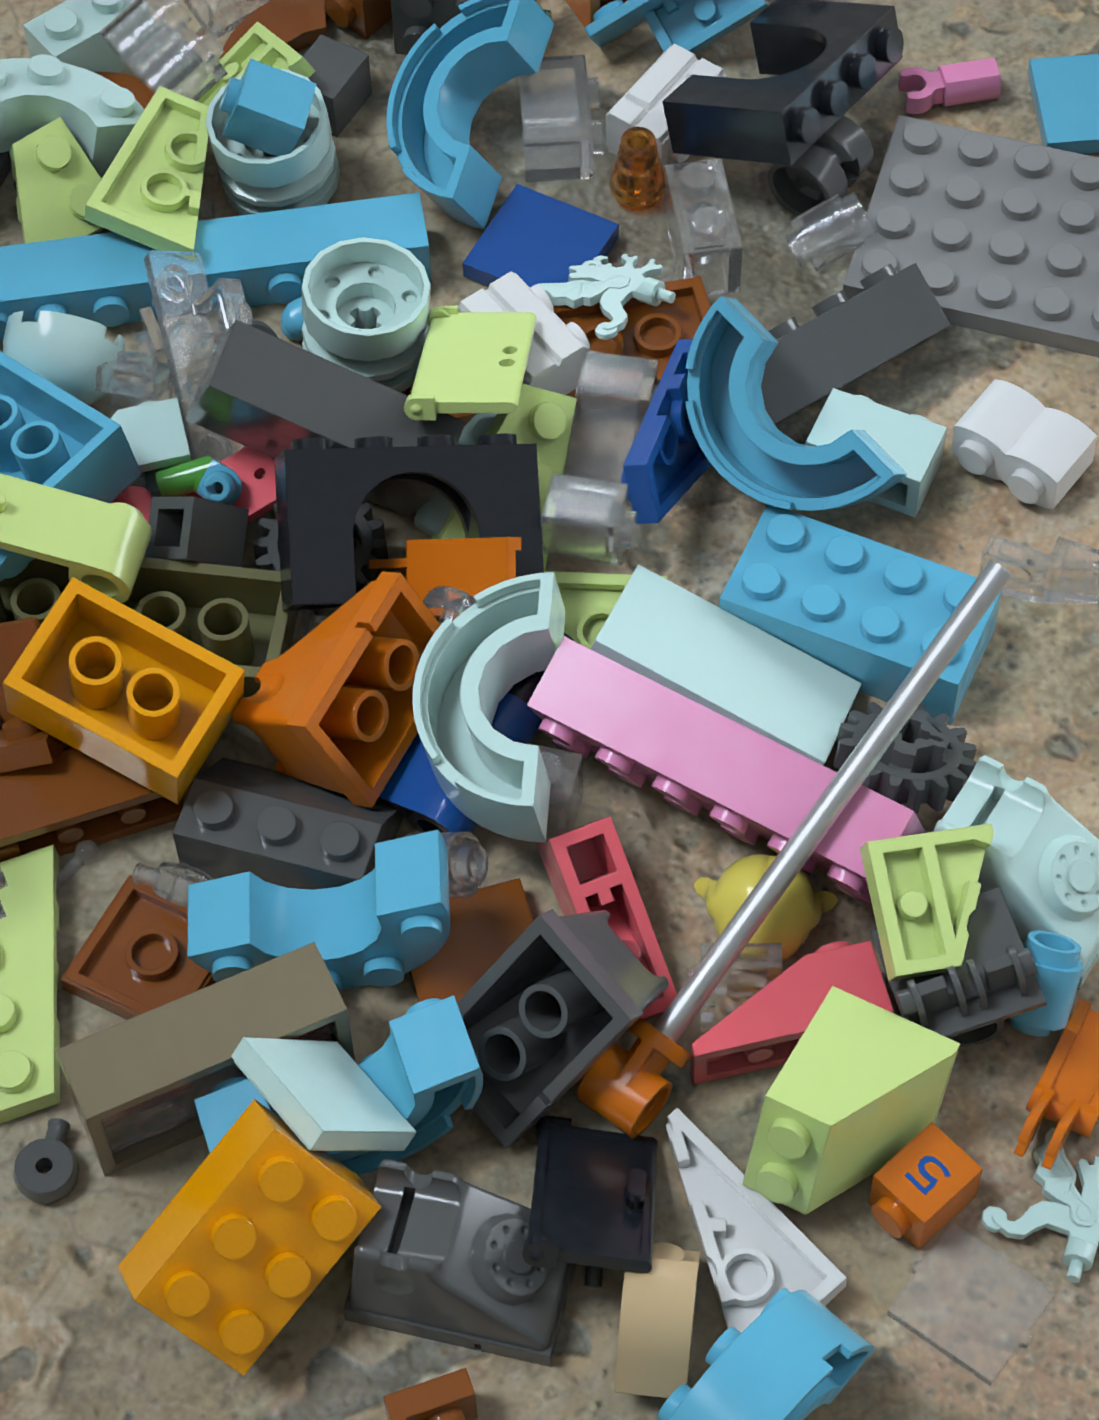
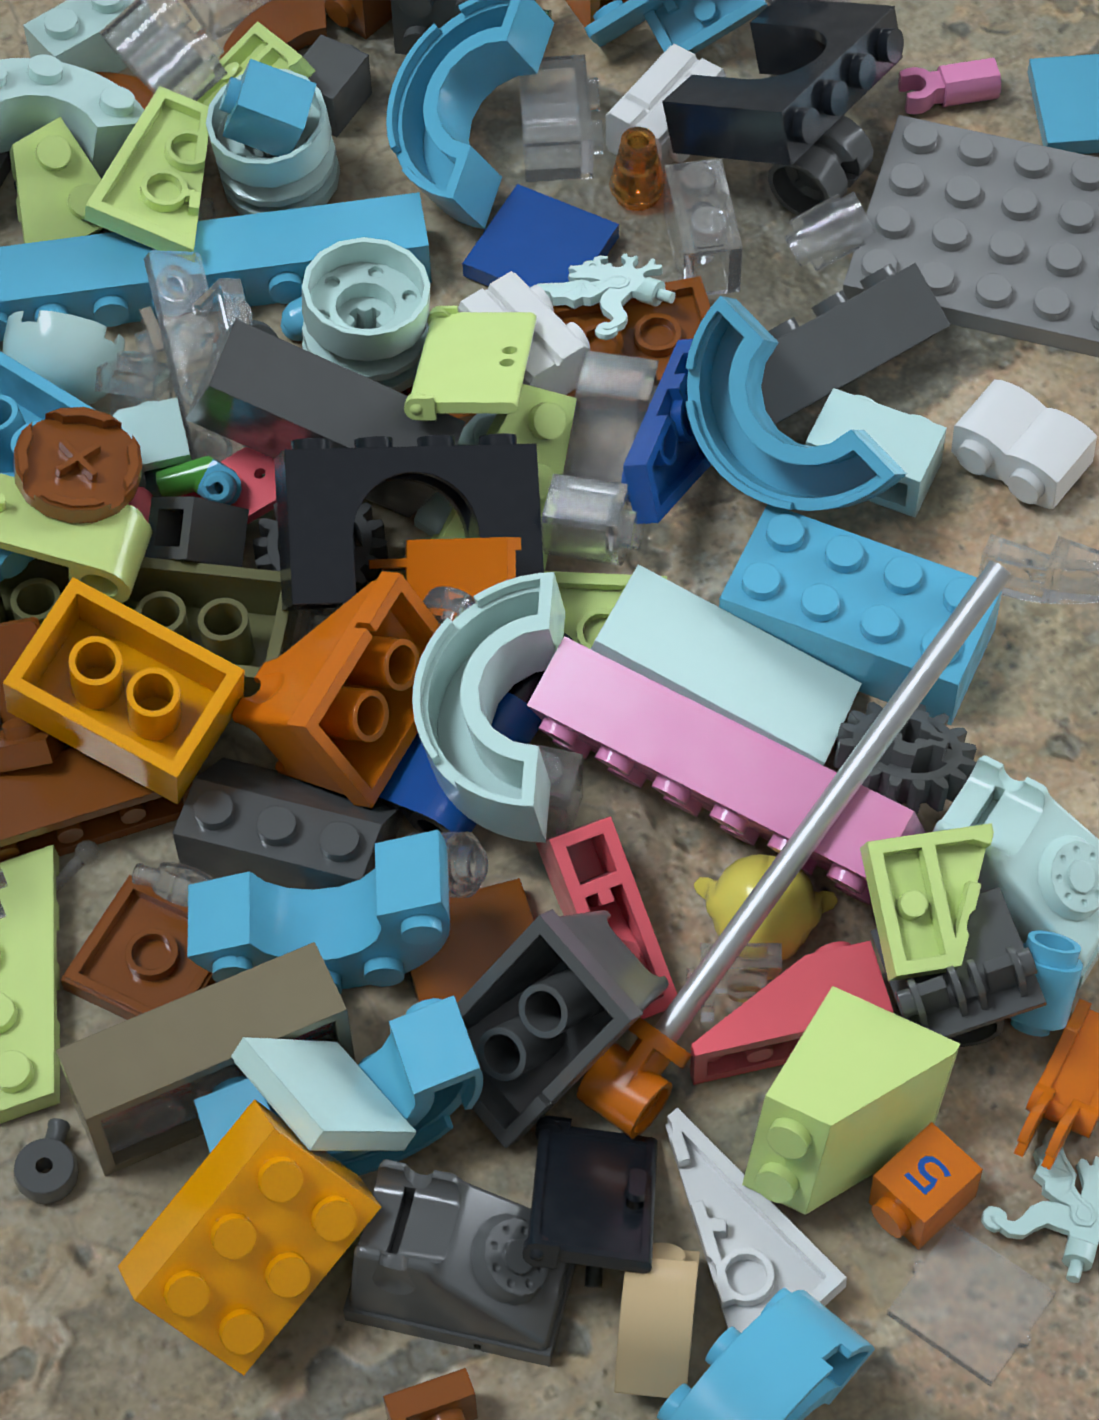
(77, 465): none -> dark orange tile

